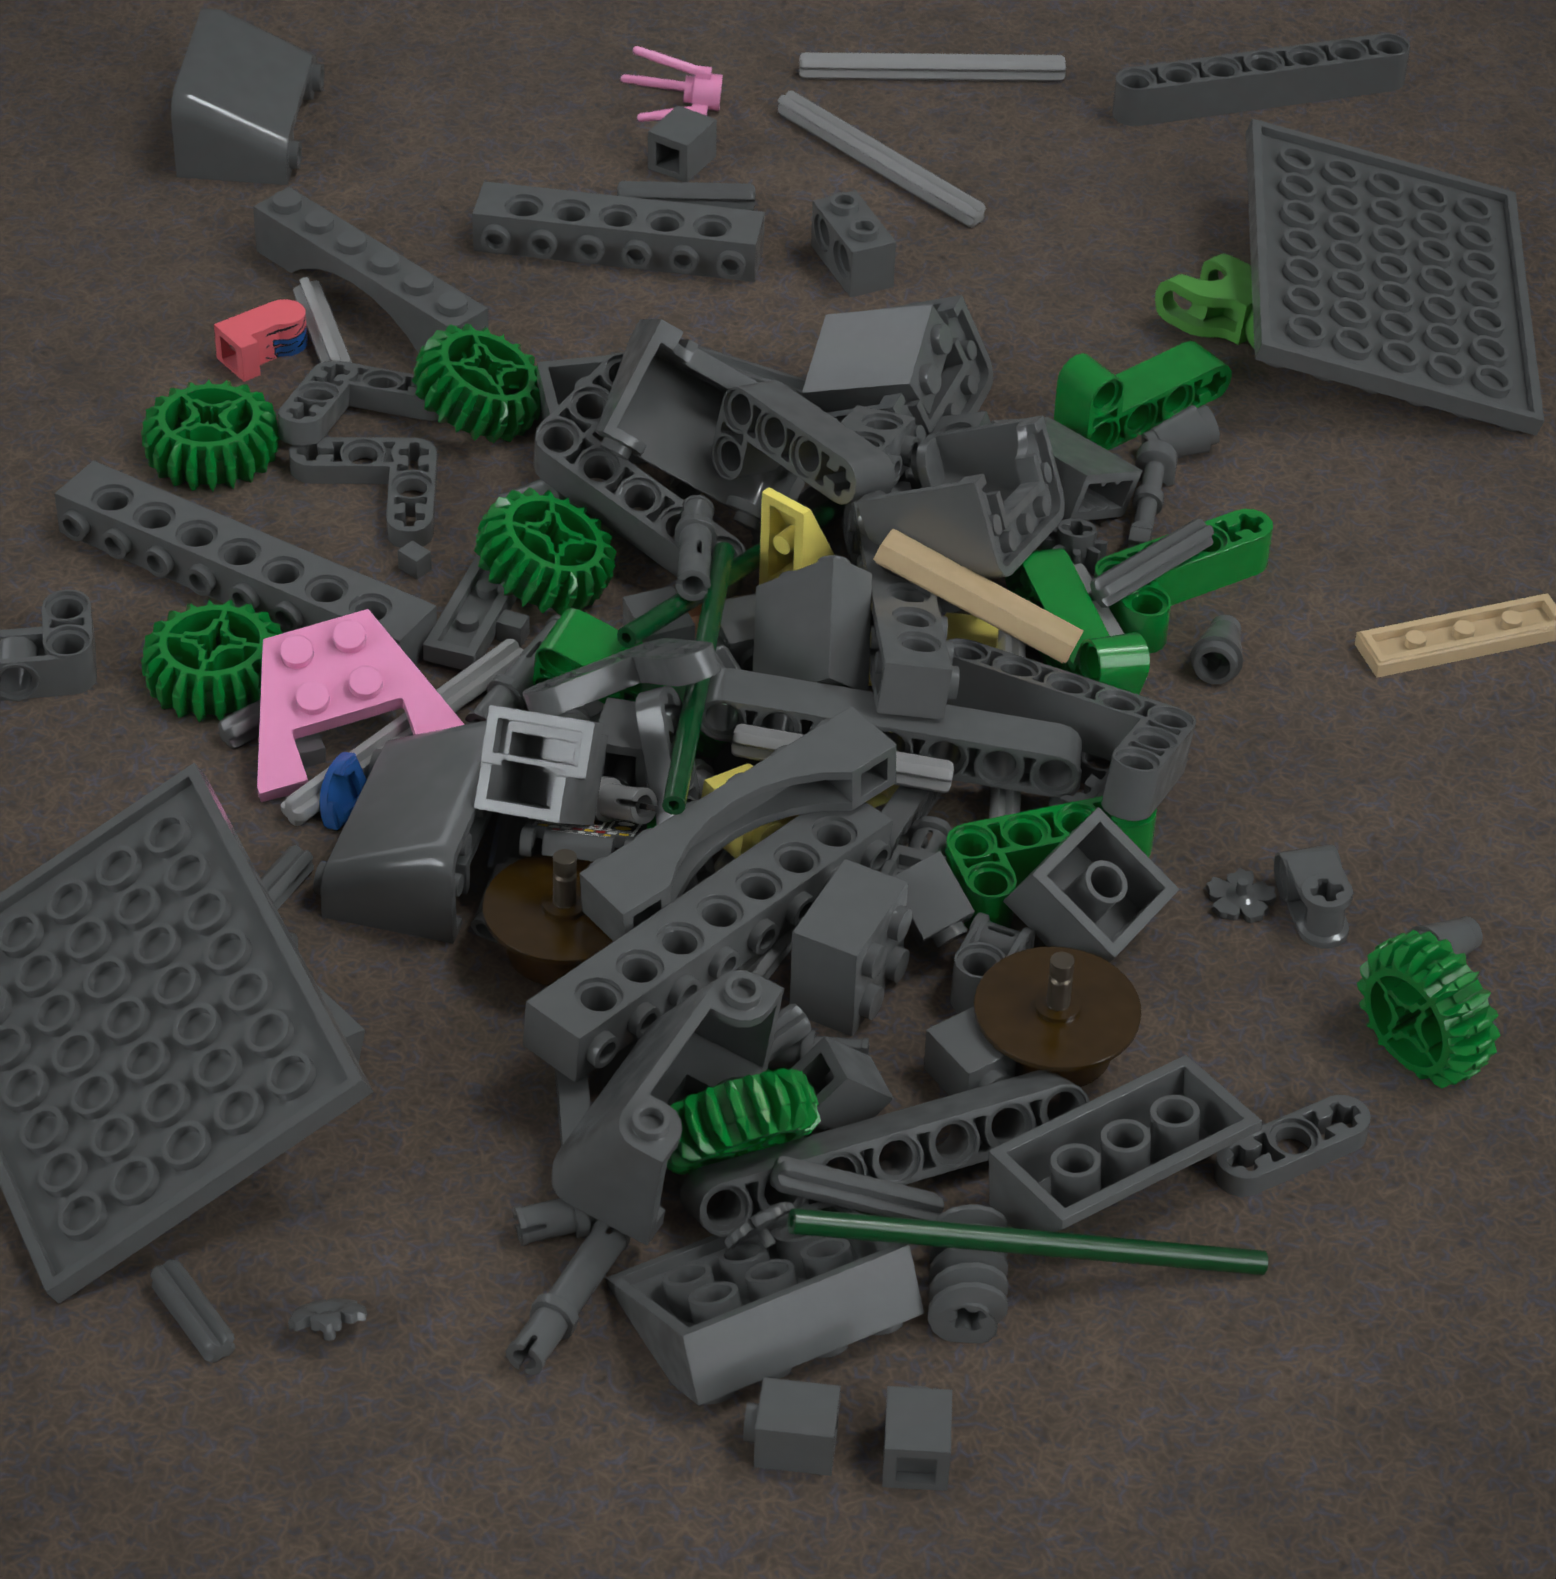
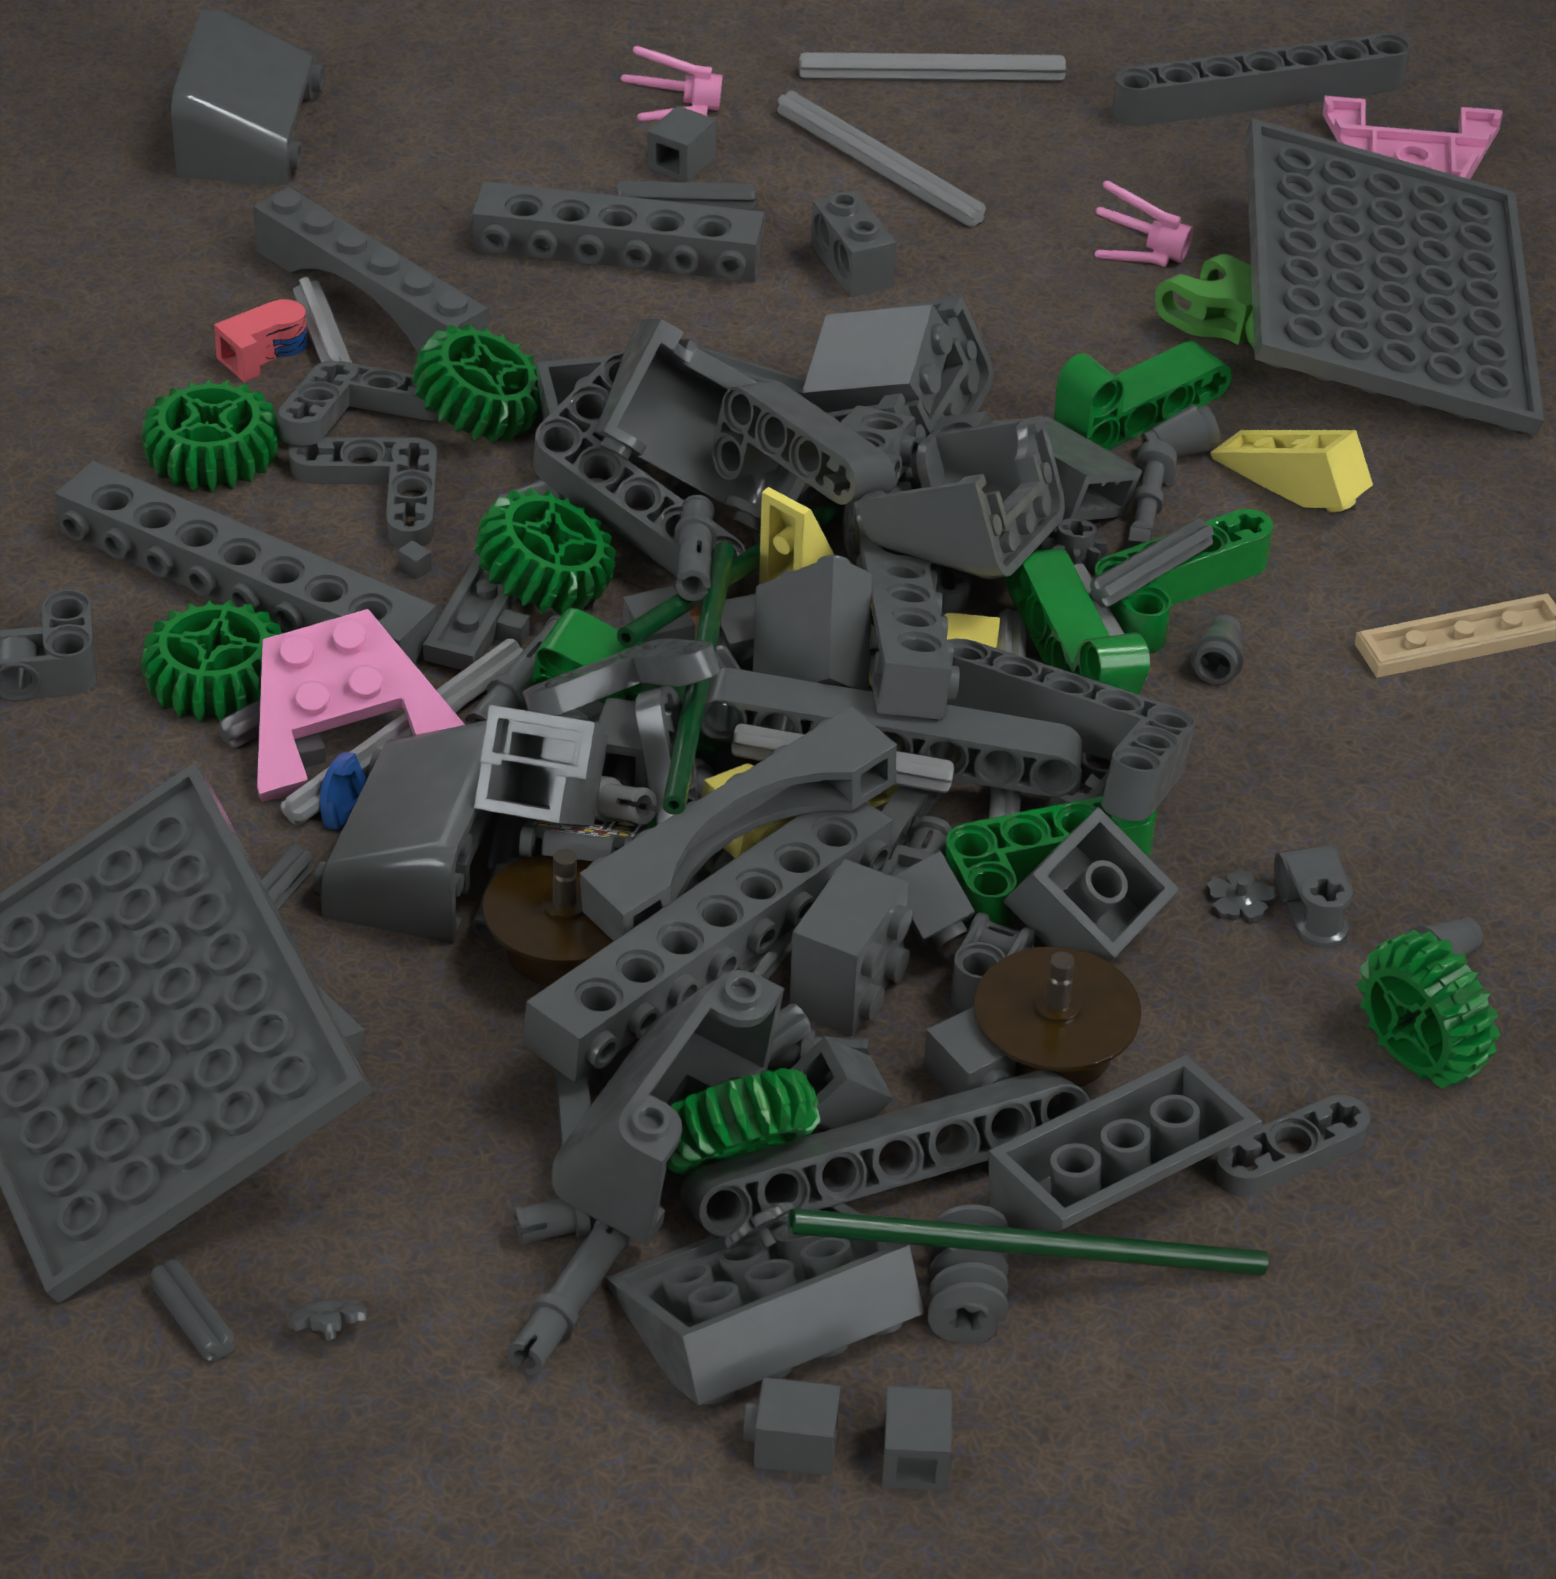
(853, 1190): dark grey axle -> none
(978, 596): tan tile -> none
(1166, 237): none -> bright pink plant
(1301, 465): none -> light yellow slope
(1441, 151): none -> bright pink wing

